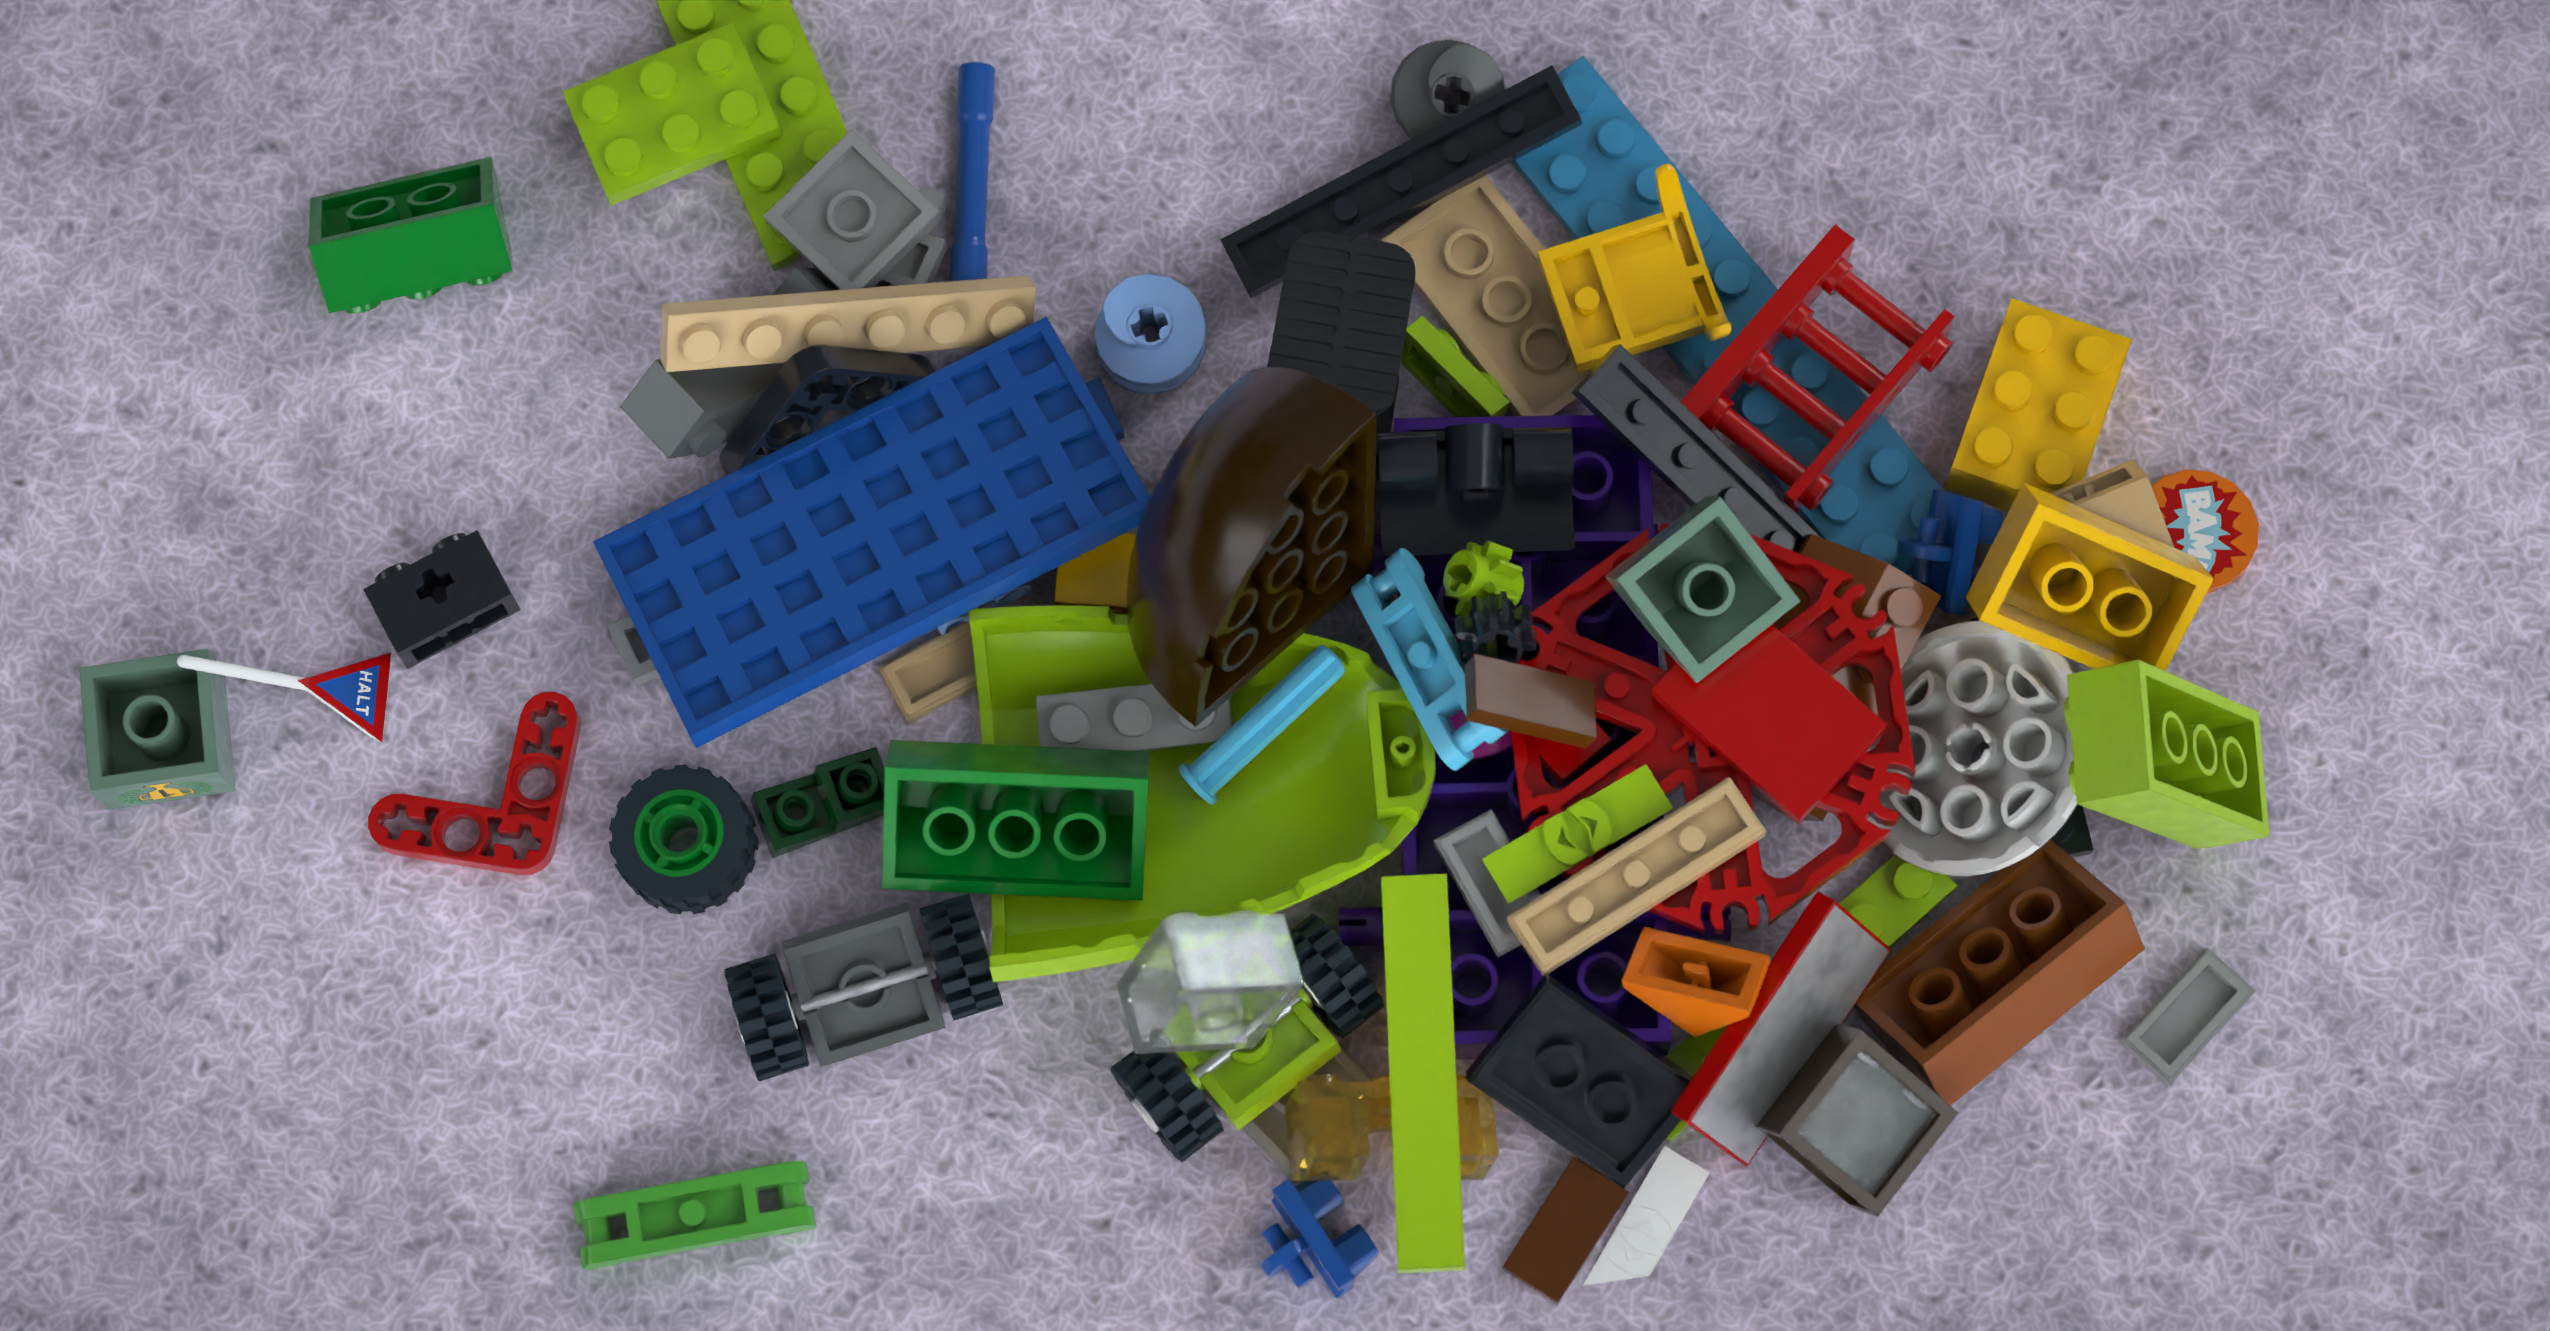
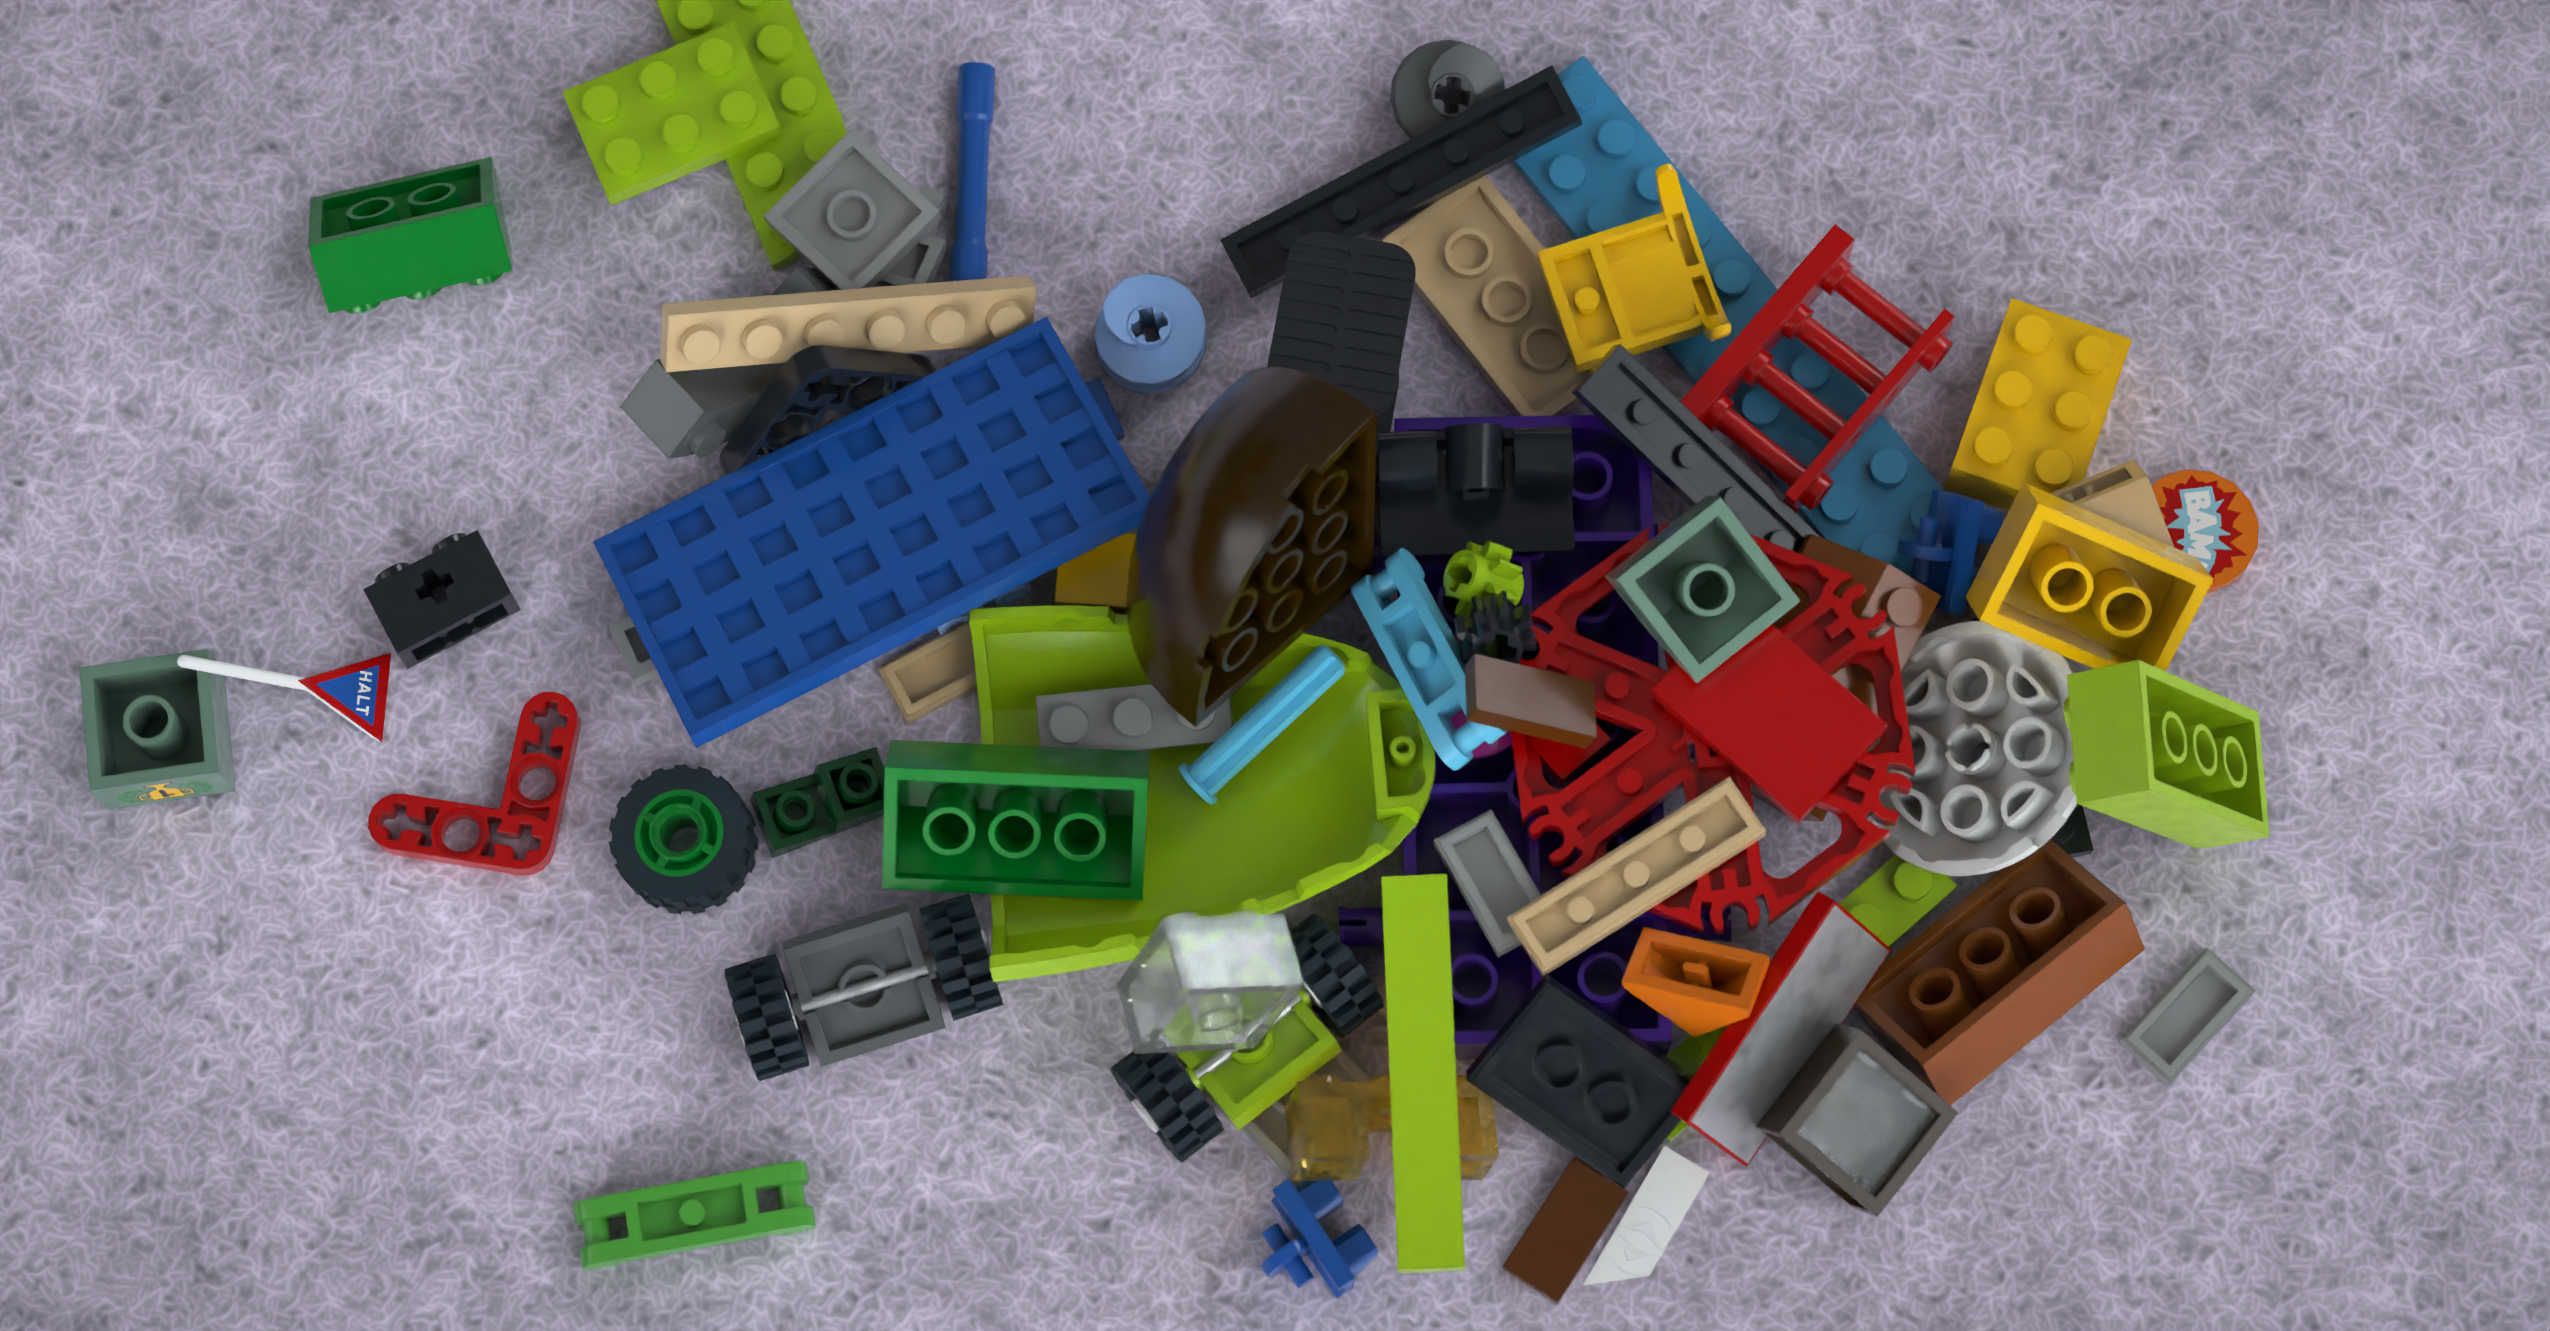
(1442, 369): lime plate -> none
(1577, 833): lime piece -> none

